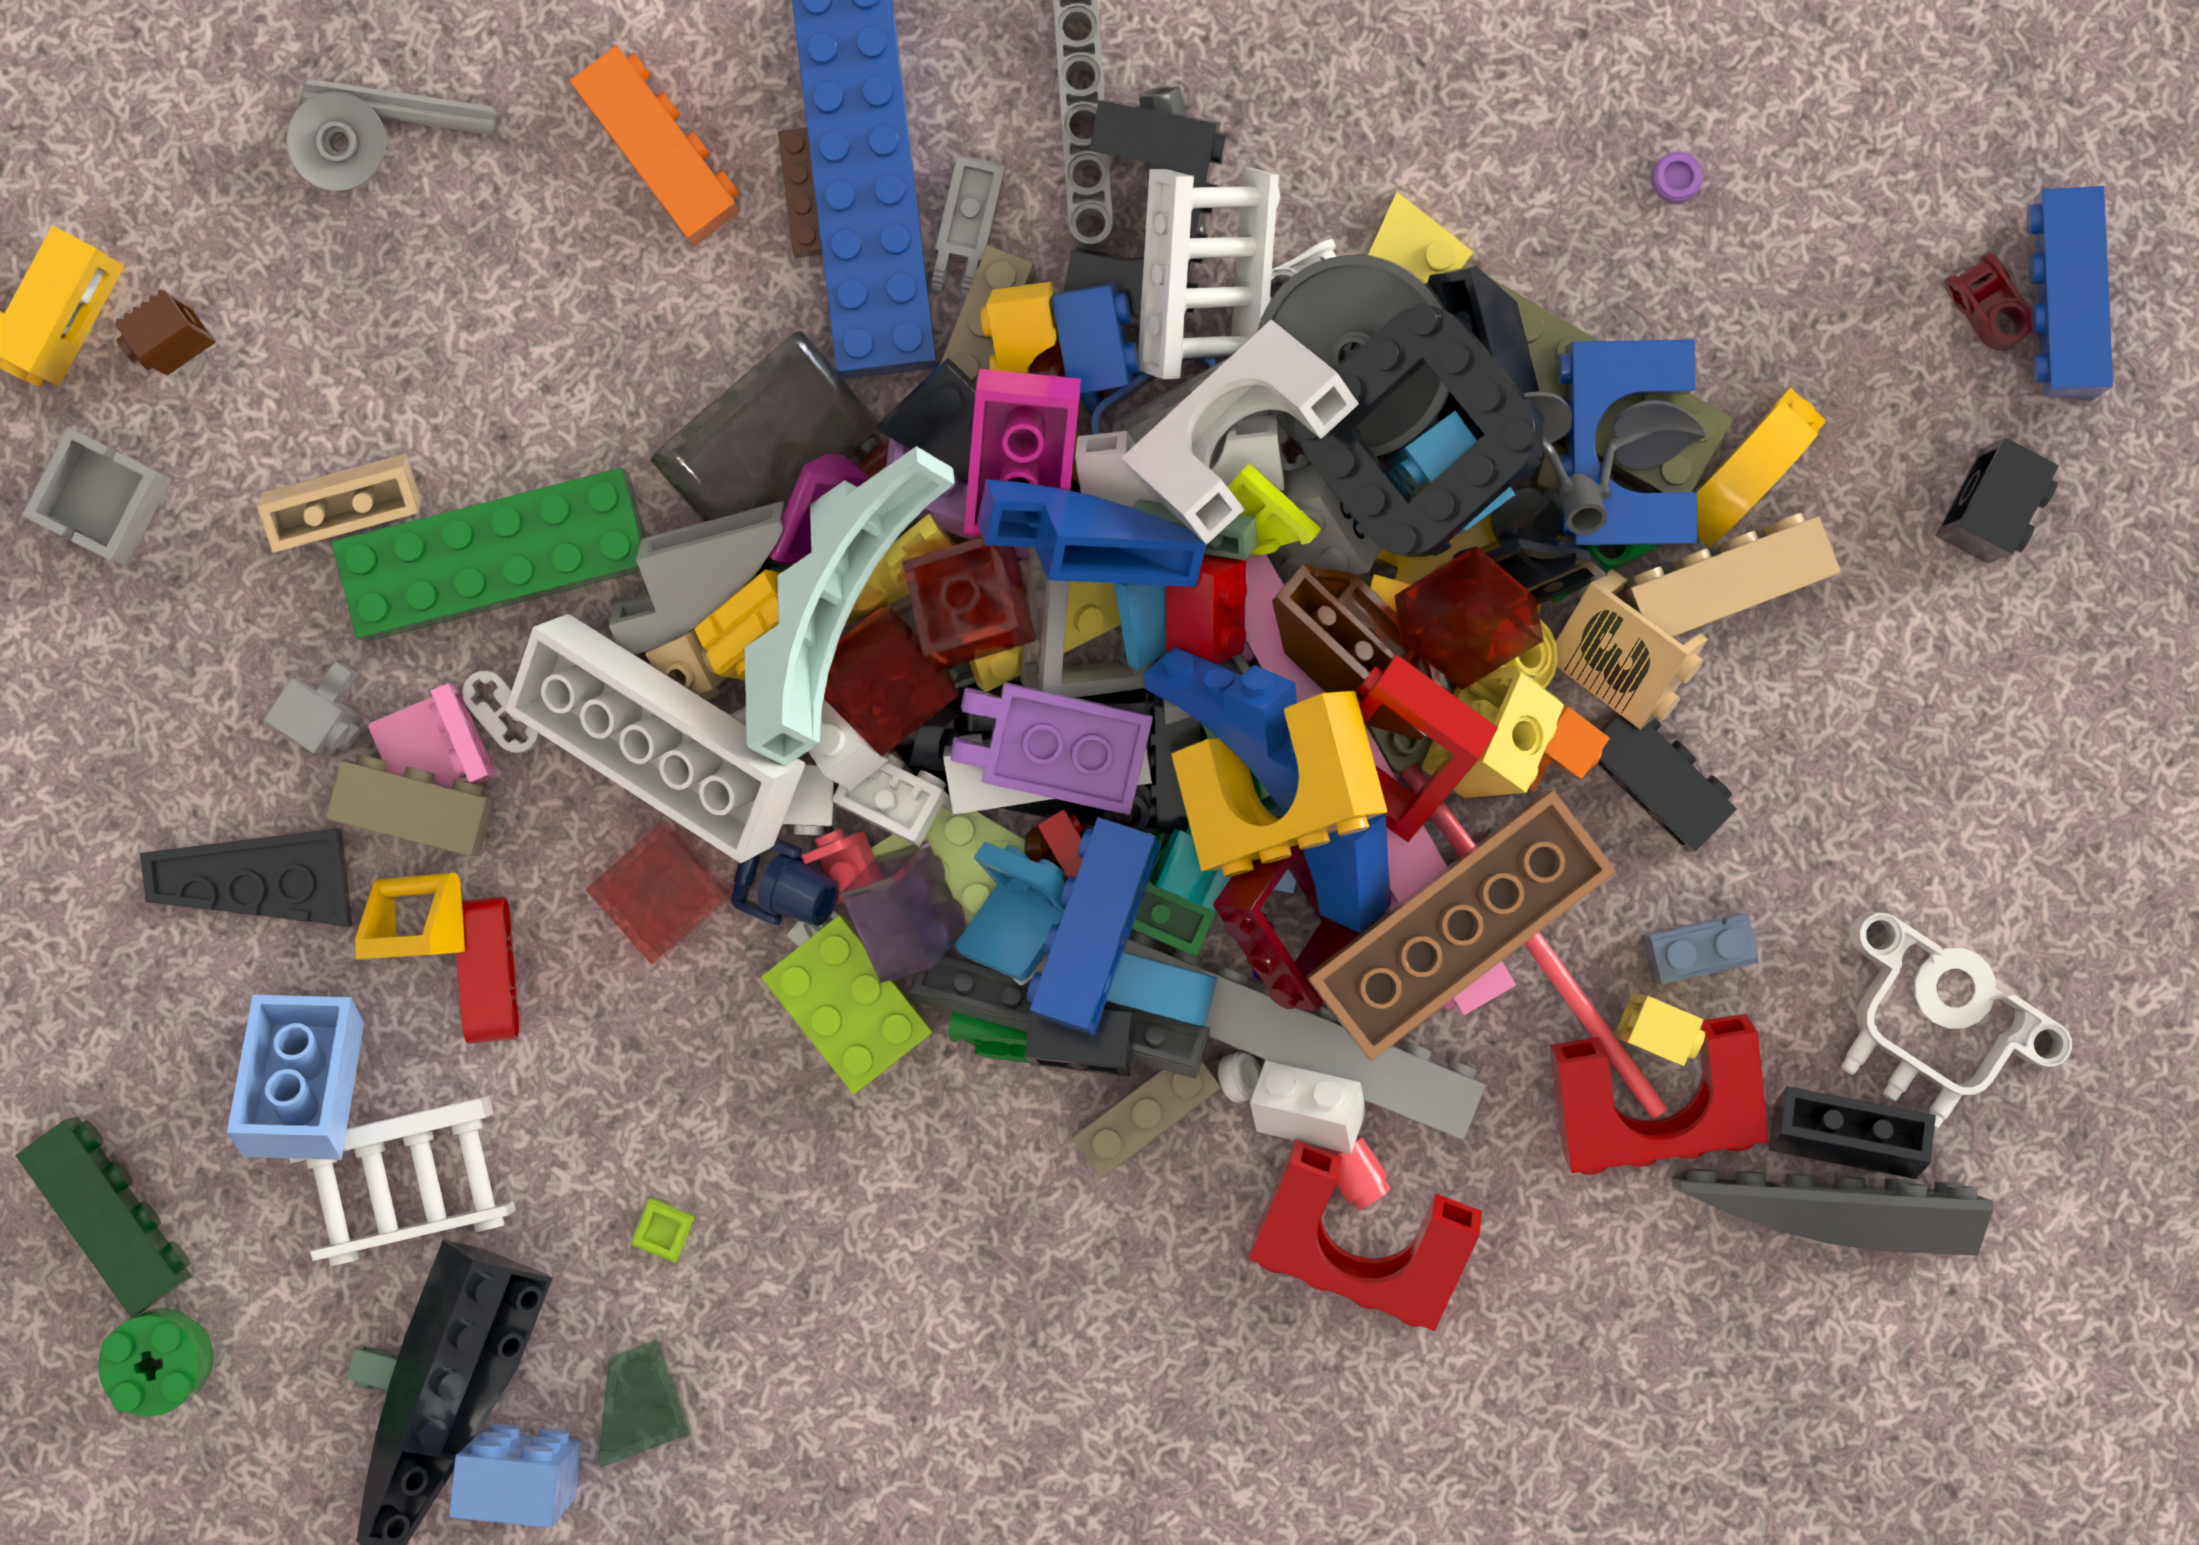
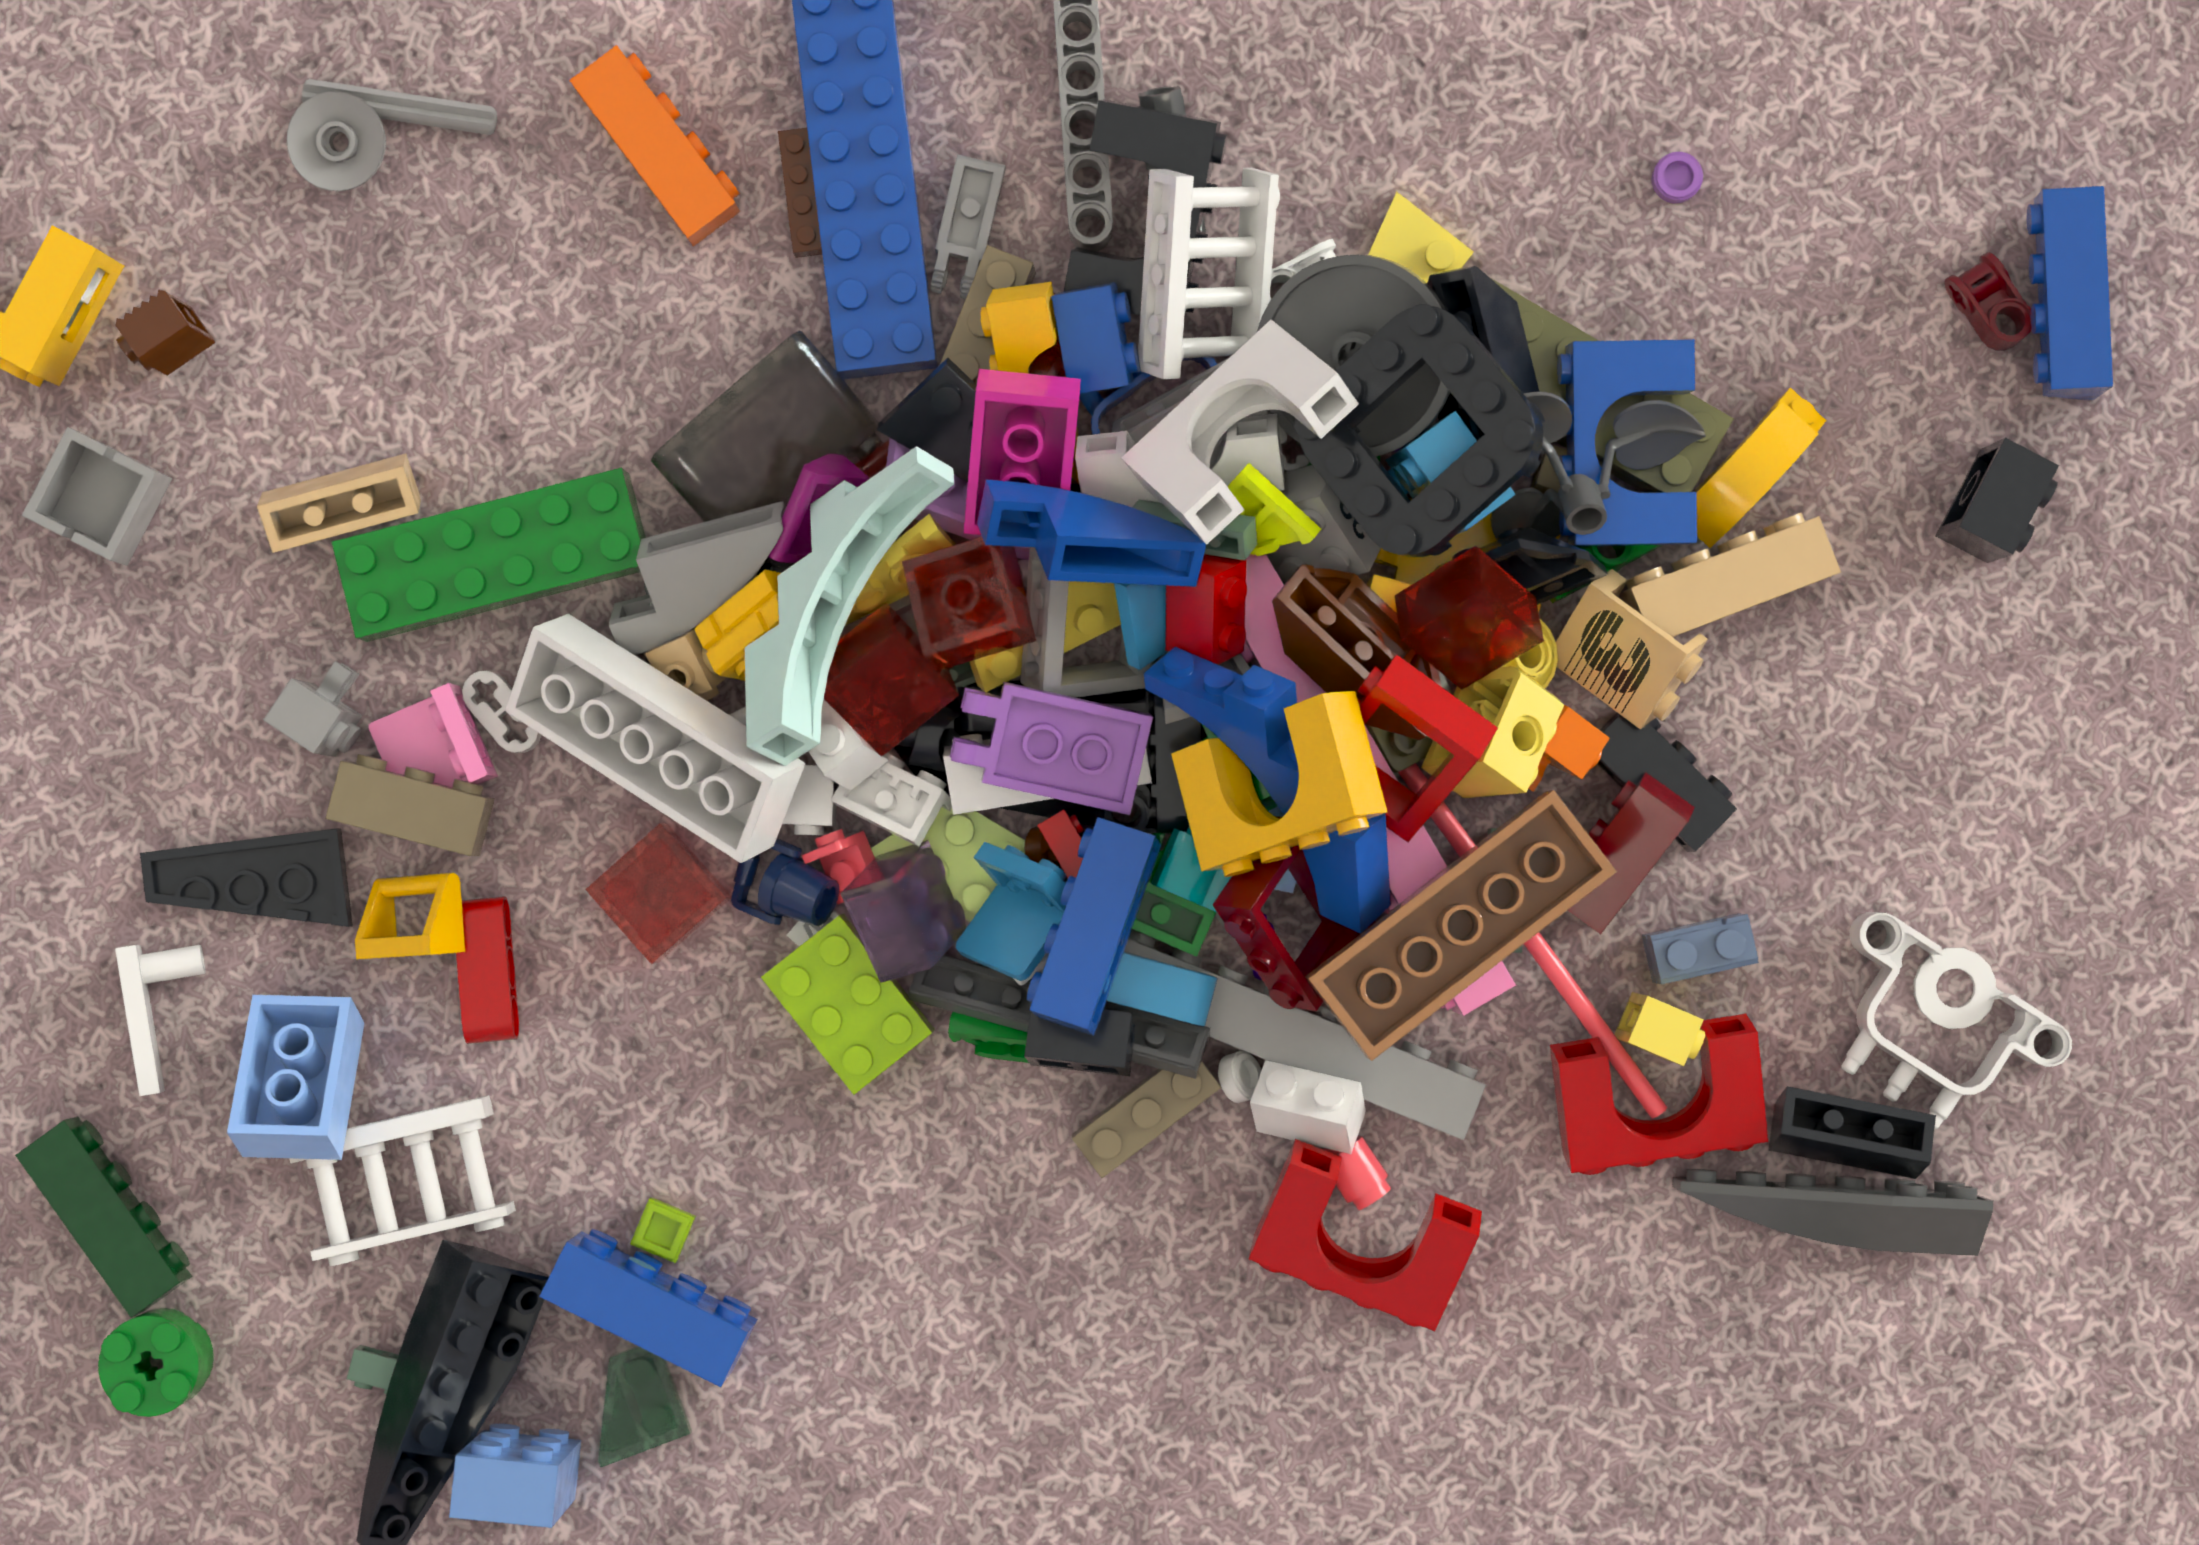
(135, 973): none -> white piece
(650, 1306): none -> blue brick
(1633, 842): none -> dark red brick

